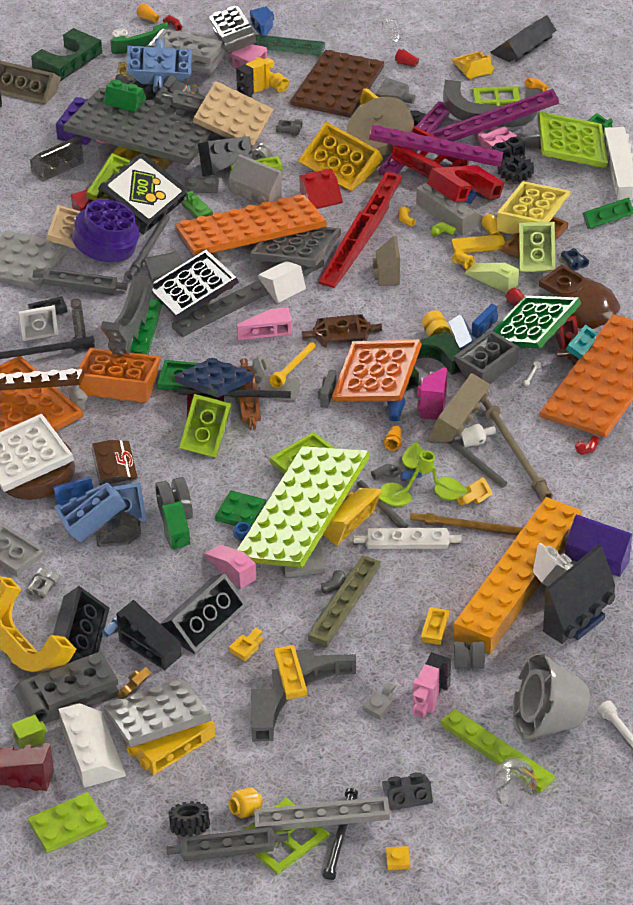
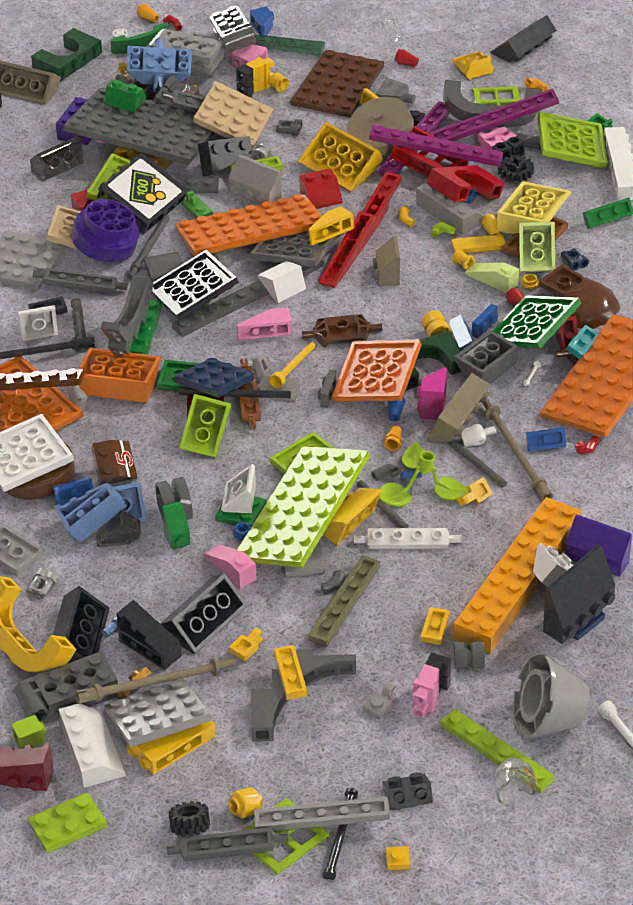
(98, 692): none -> dark tan bar
(240, 492): none -> white slope
(330, 225): none -> yellow slope
(430, 519): pearl gold bar -> none
(529, 281): none -> yellow plate
(546, 439): none -> blue plate

